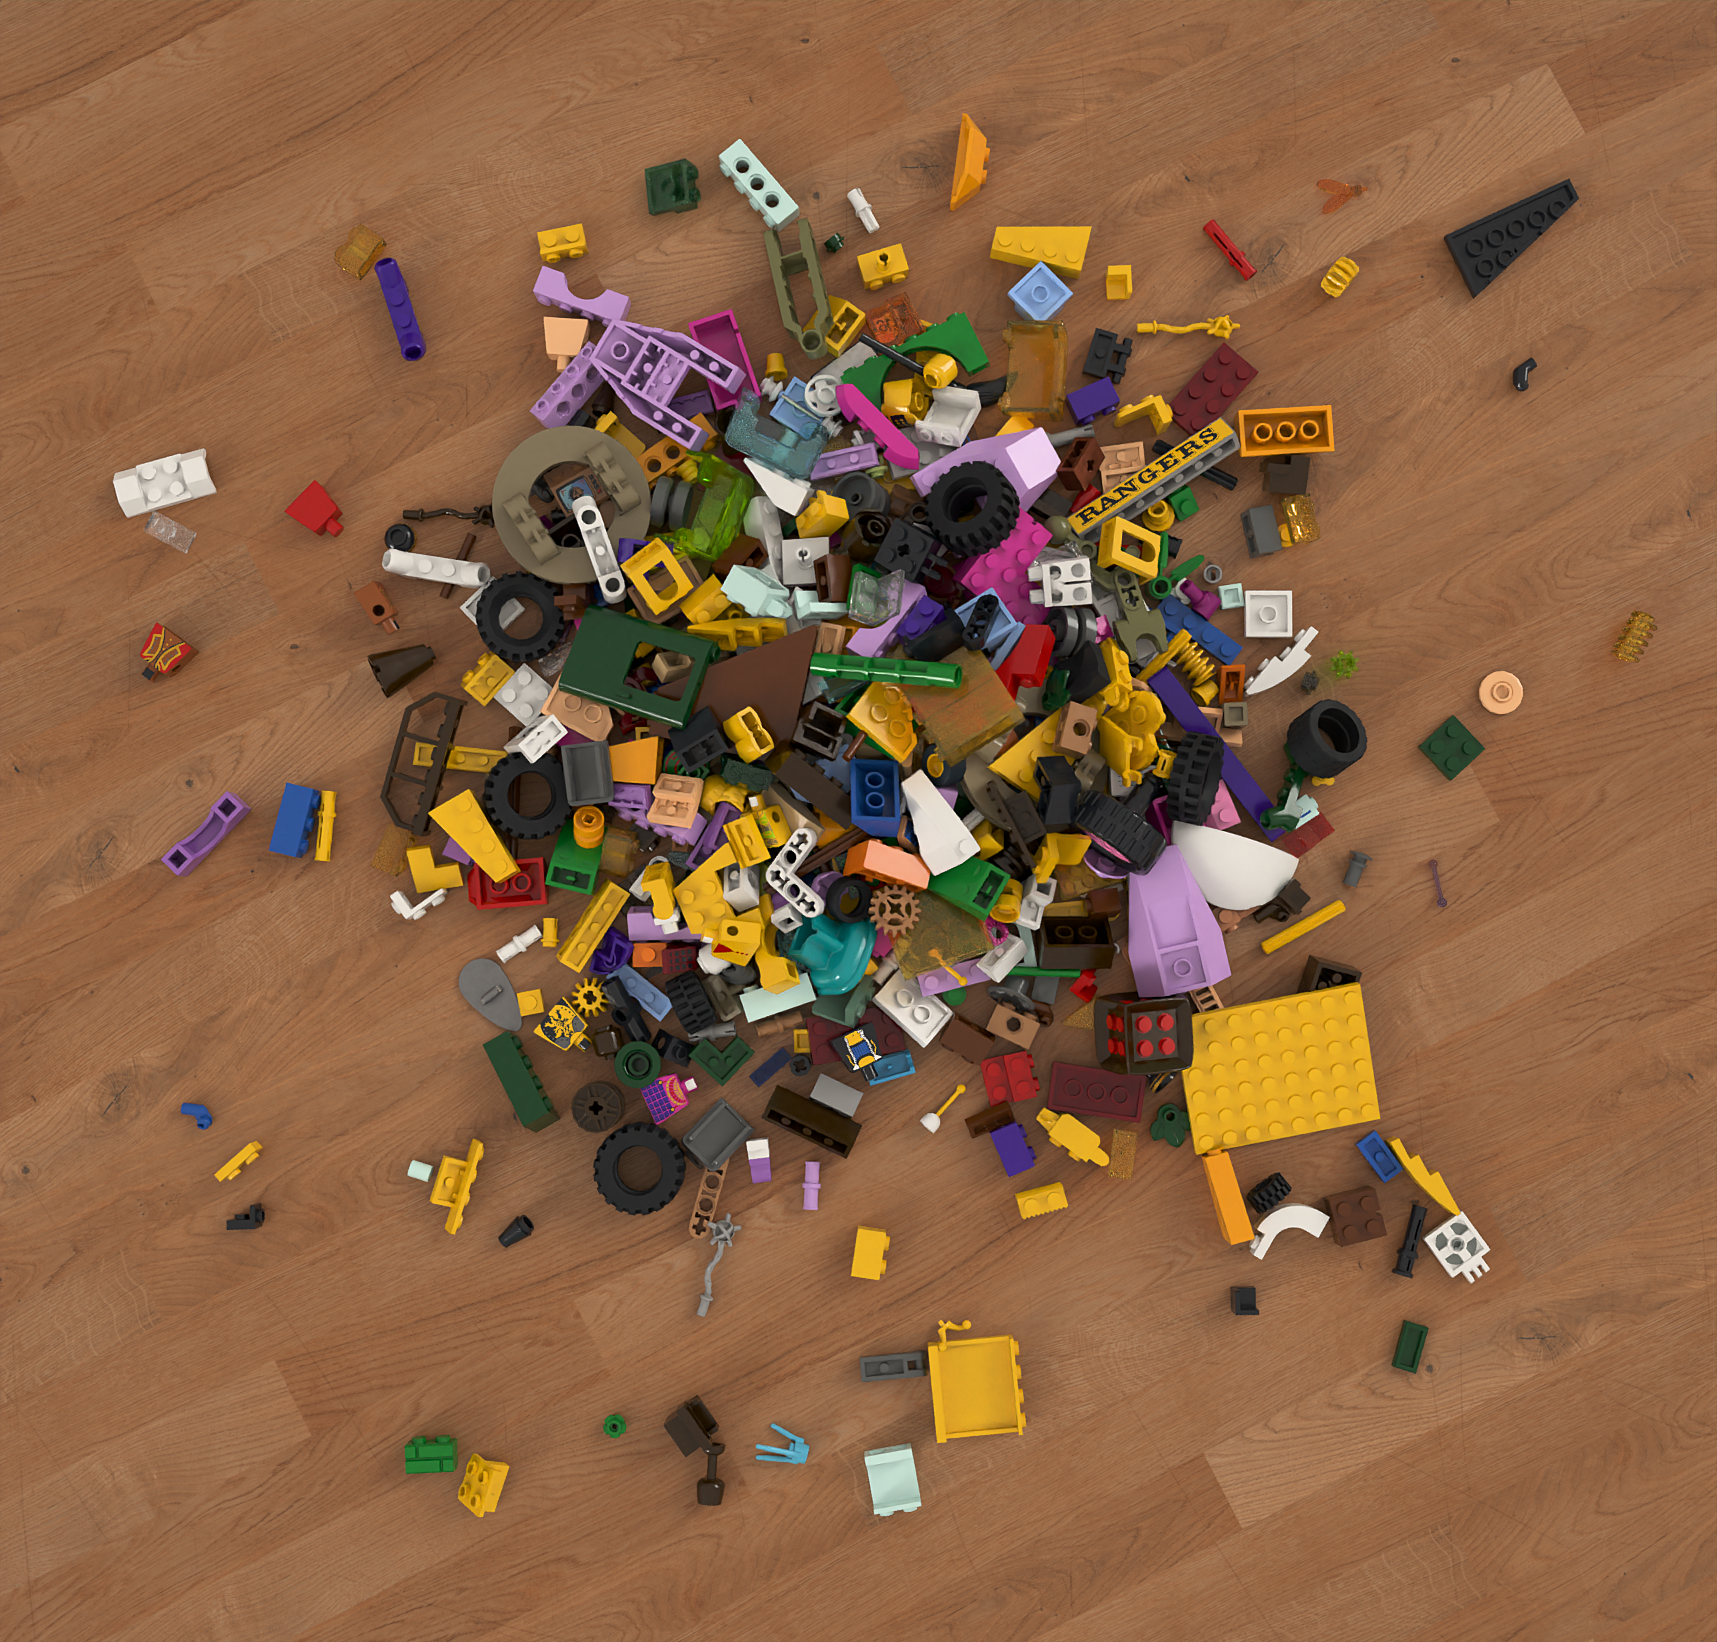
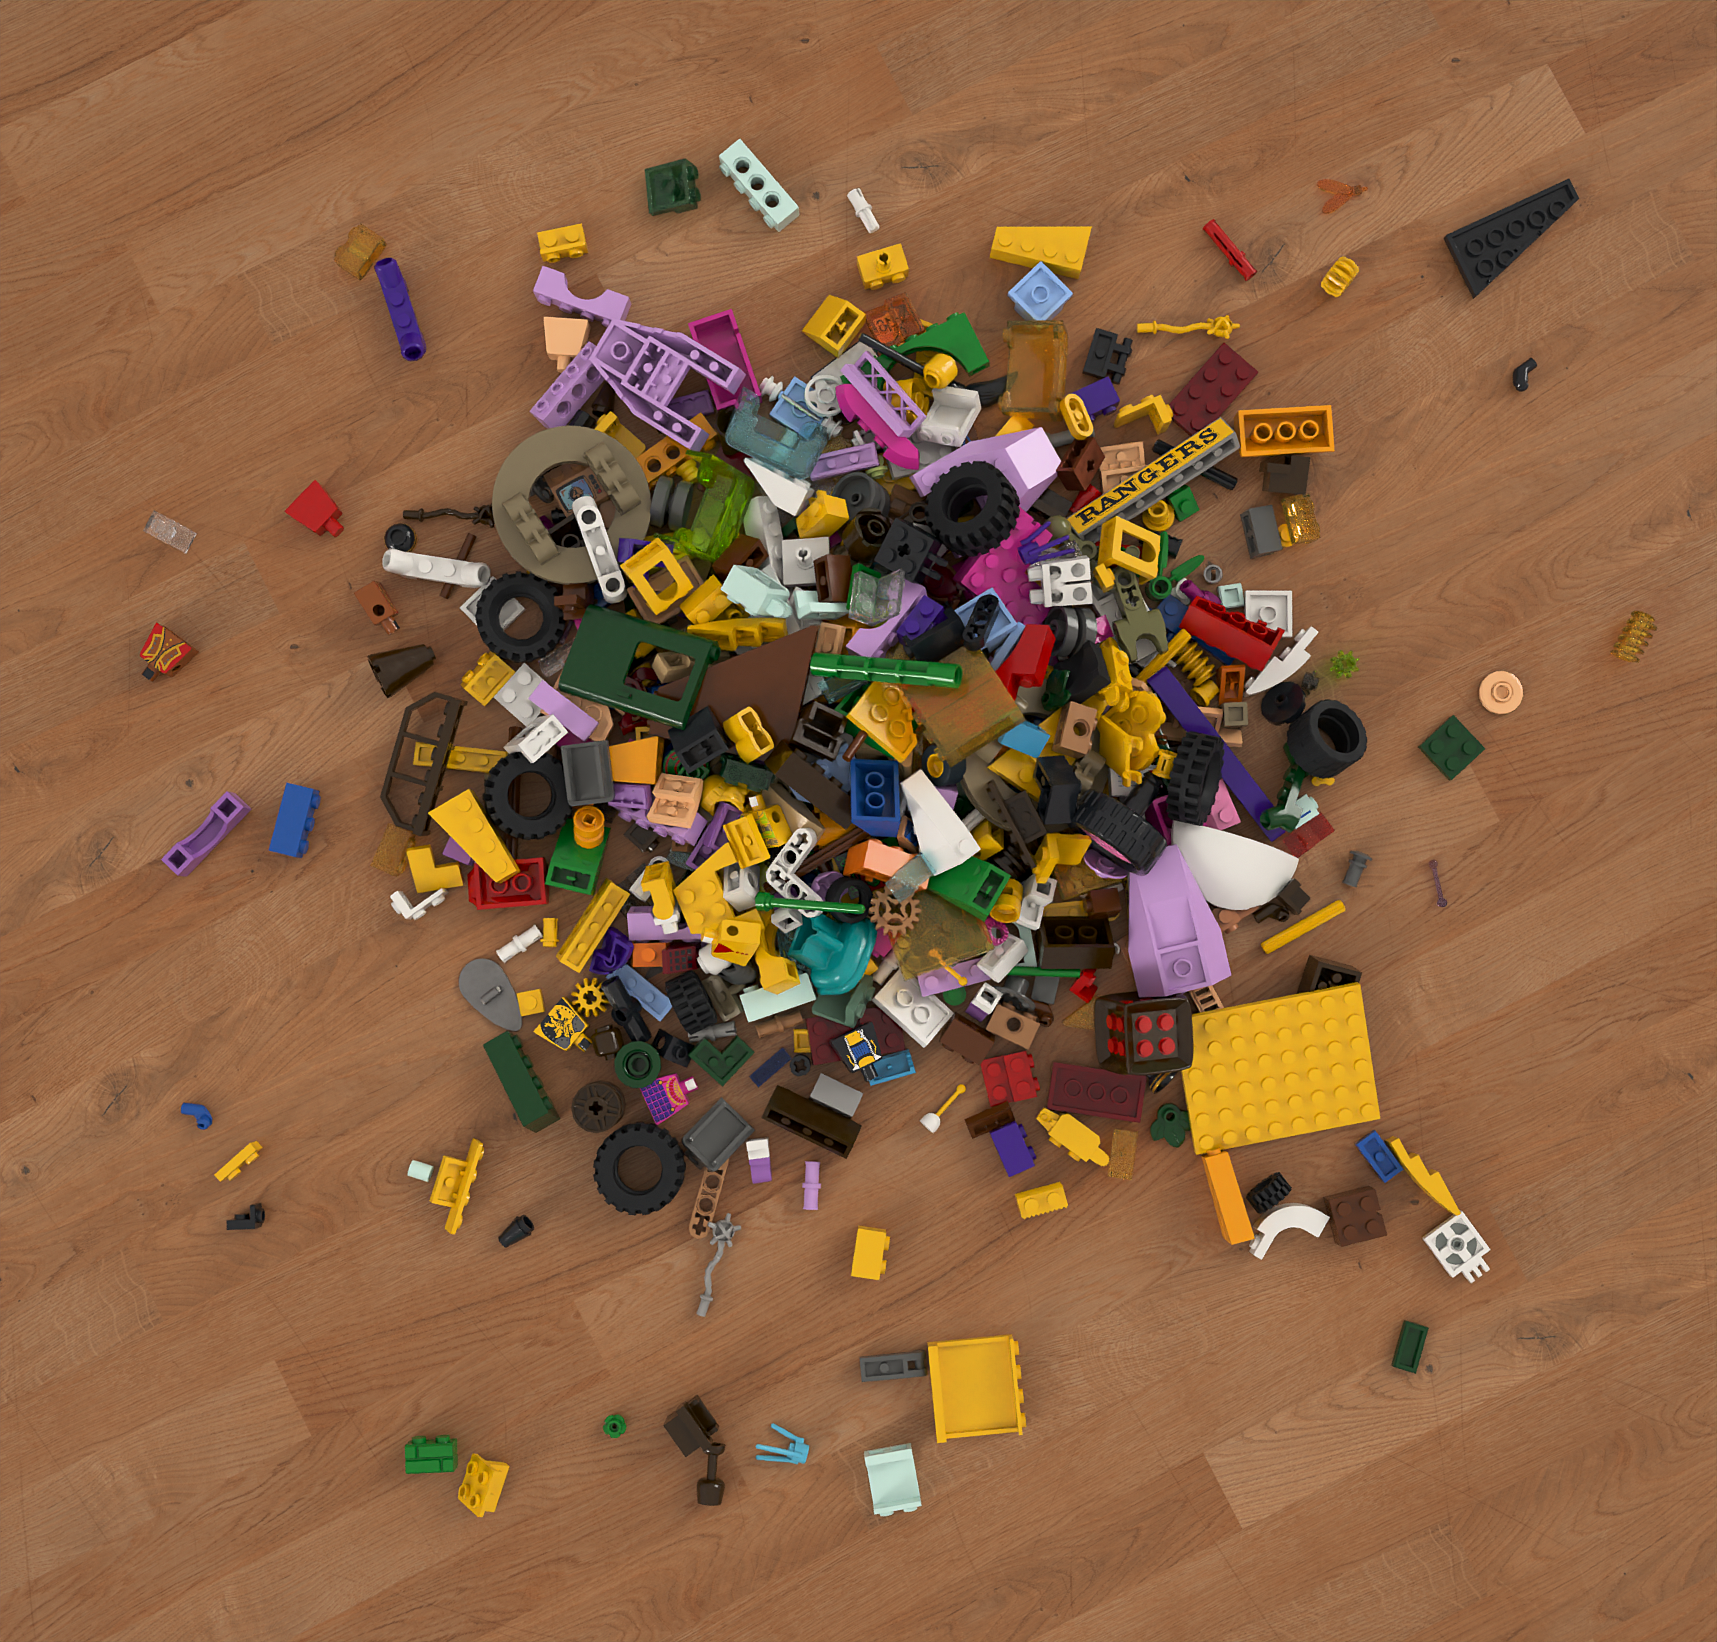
(163, 483): white piece -> none
(325, 827): yellow pin -> none
(564, 710): none -> lavender tile
(618, 852): clear yellow brick -> none
(765, 901): none -> green piece
(776, 367): yellow piece -> none
(813, 340): olive piece -> none
(834, 243): dark green plate -> none
(878, 401): none -> lavender fence
(909, 877): none -> clear light blue slope
(949, 1325): yellow piece -> none
(969, 163): light orange wedge -> none
(983, 1004): none -> white leg
(1026, 738): none -> dark azure hinge
(1030, 552): none -> dark purple plant
(1076, 417): none -> yellow plate
(1104, 577): none -> yellow plate
(1118, 282): yellow panel -> none
(1231, 632): none -> red wedge
(1243, 1300): black panel -> none
(1283, 703): none -> black plate
(1408, 1252): black pin -> none

